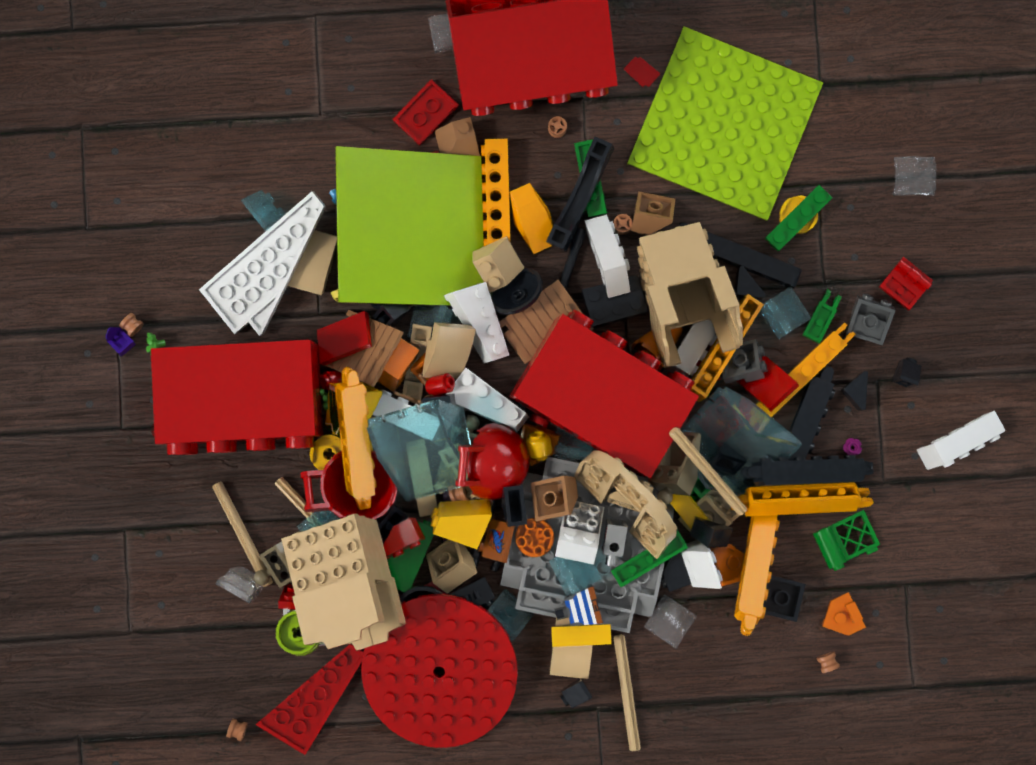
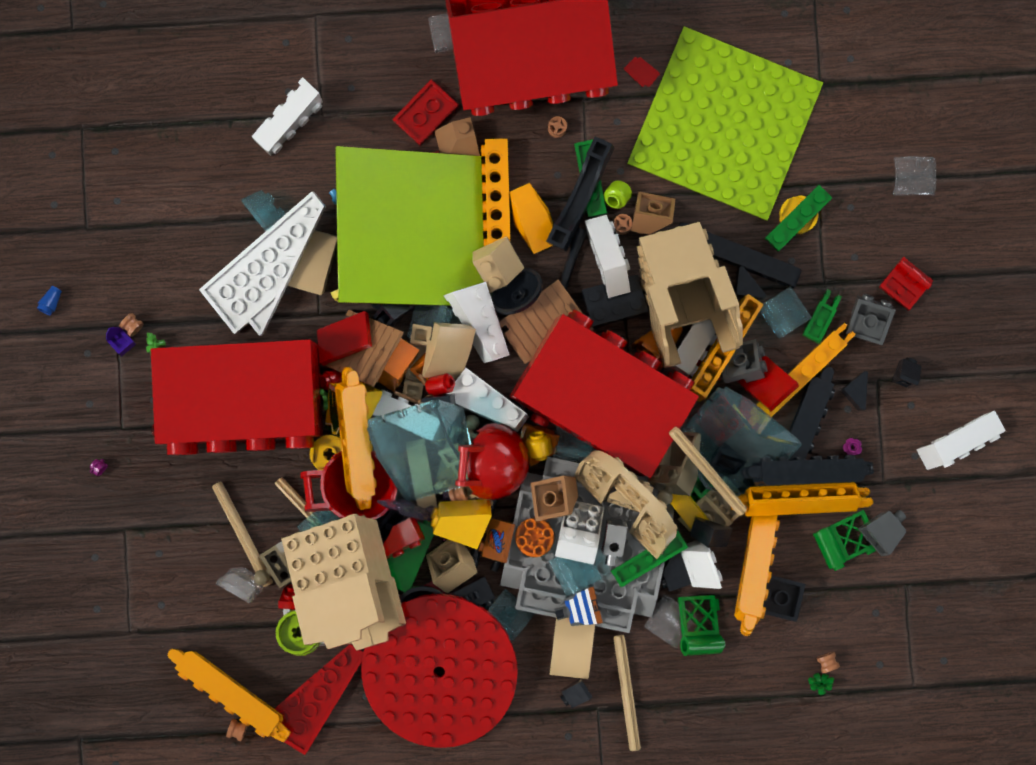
(49, 301): none -> blue cone
(98, 467): none -> magenta plate
(230, 693): none -> light orange hinge
(288, 117): none -> white wedge
(408, 509): none -> piece
(514, 505): black slope -> none
(581, 635): yellow tile -> none
(617, 194): none -> lime head
(703, 641): none -> green piece
(729, 563): orange plate -> none
(821, 683): none -> green plant
(843, 615): orange plate -> none
(884, 531): none -> dark grey torso

